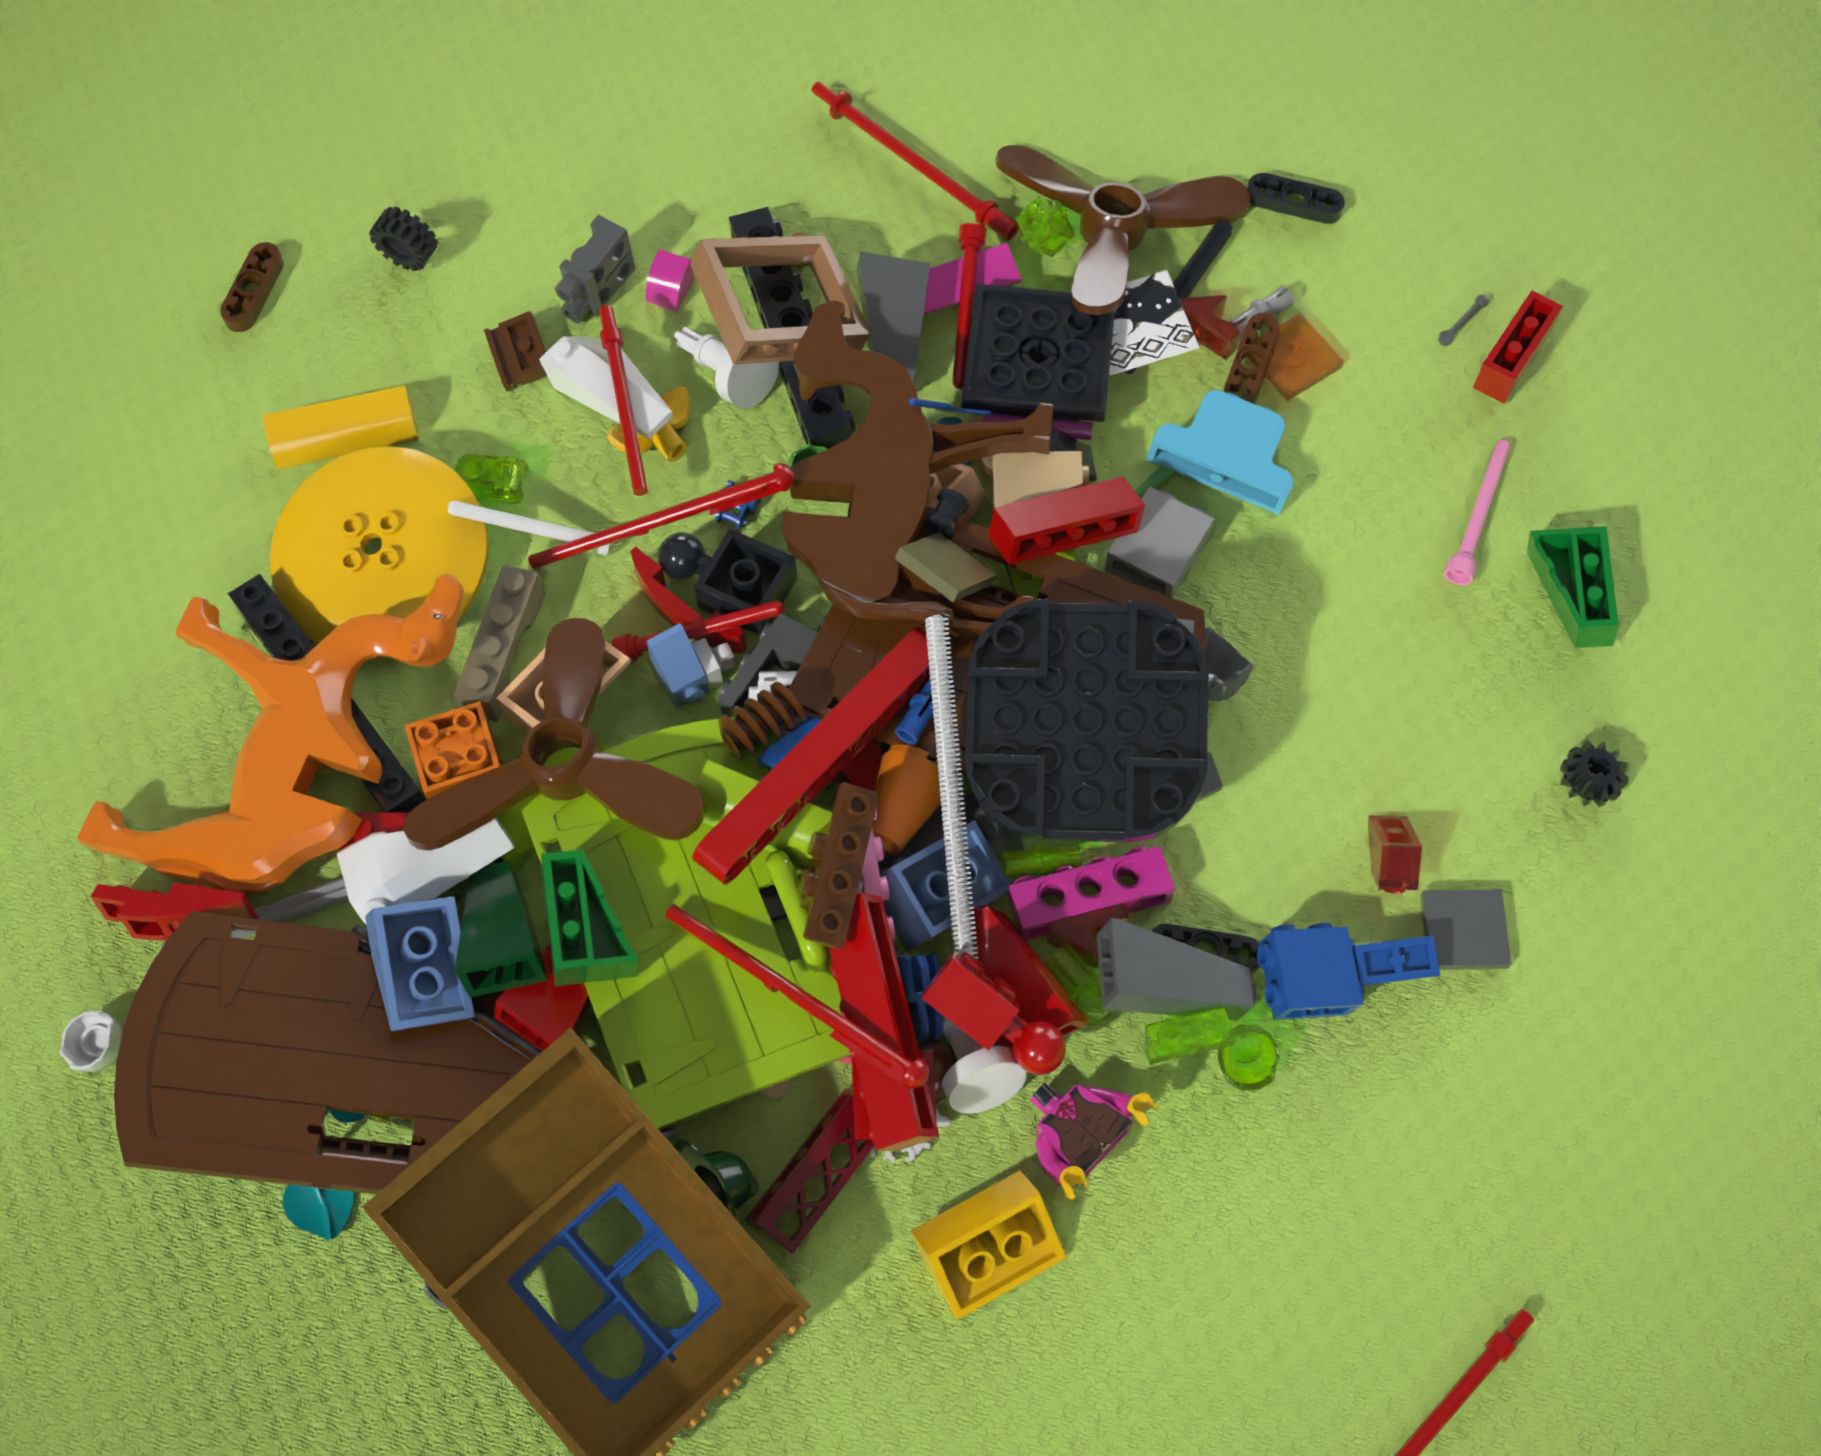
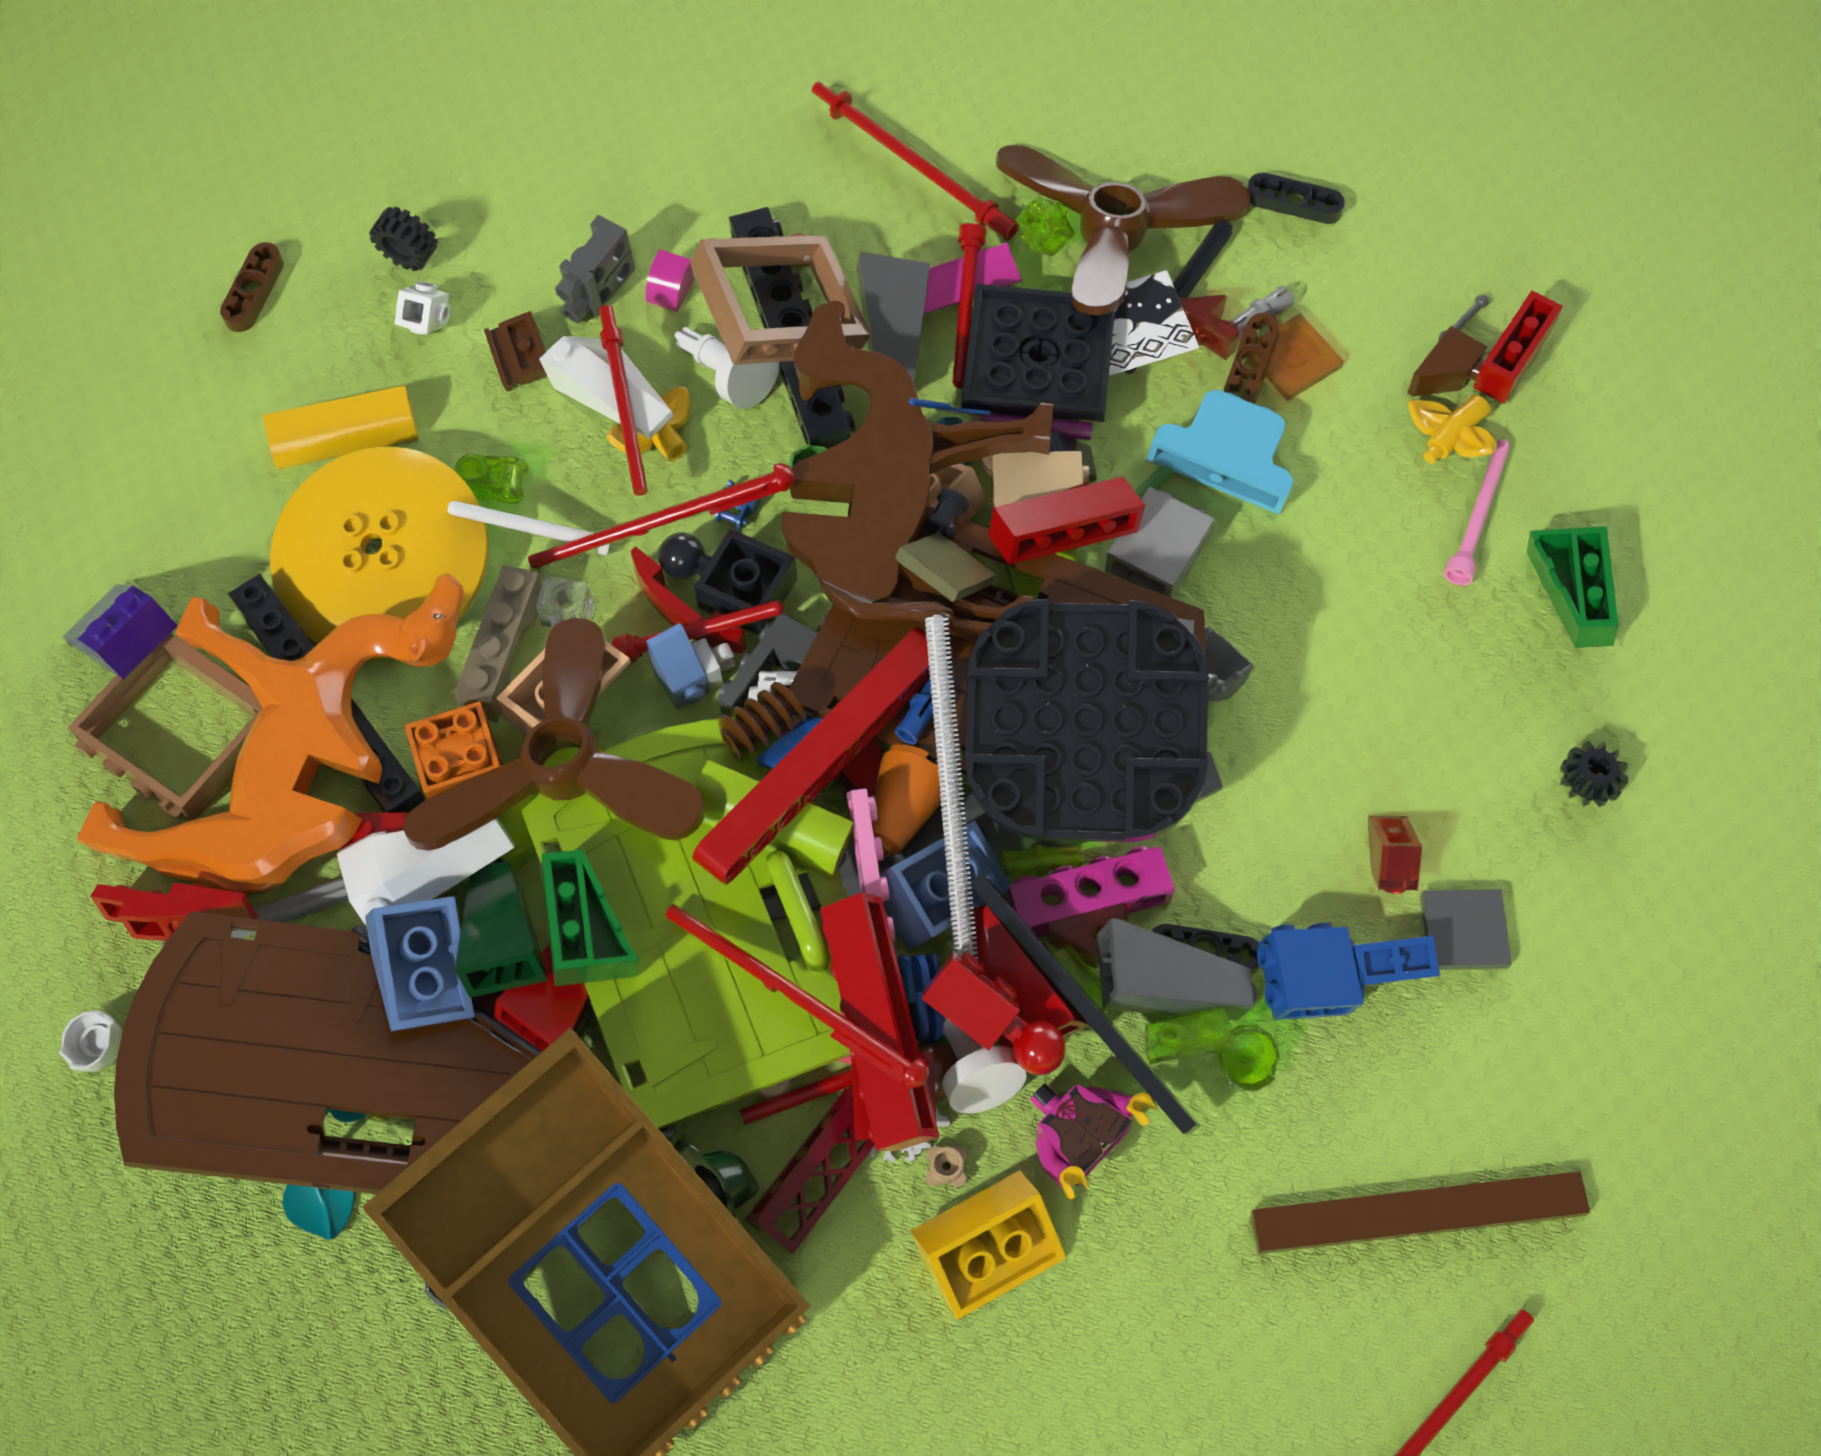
(121, 629): none -> dark purple slope
(121, 693): none -> medium nougat window
(422, 308): none -> white brick
(559, 591): none -> clear brick
(796, 1097): none -> red bar
(837, 865): reddish brown bracket -> none
(952, 1156): none -> tan plate
(1085, 1006): none -> black tile
(1419, 1212): none -> reddish brown tile
(1448, 365): none -> reddish brown slope
(1453, 429): none -> yellow plant

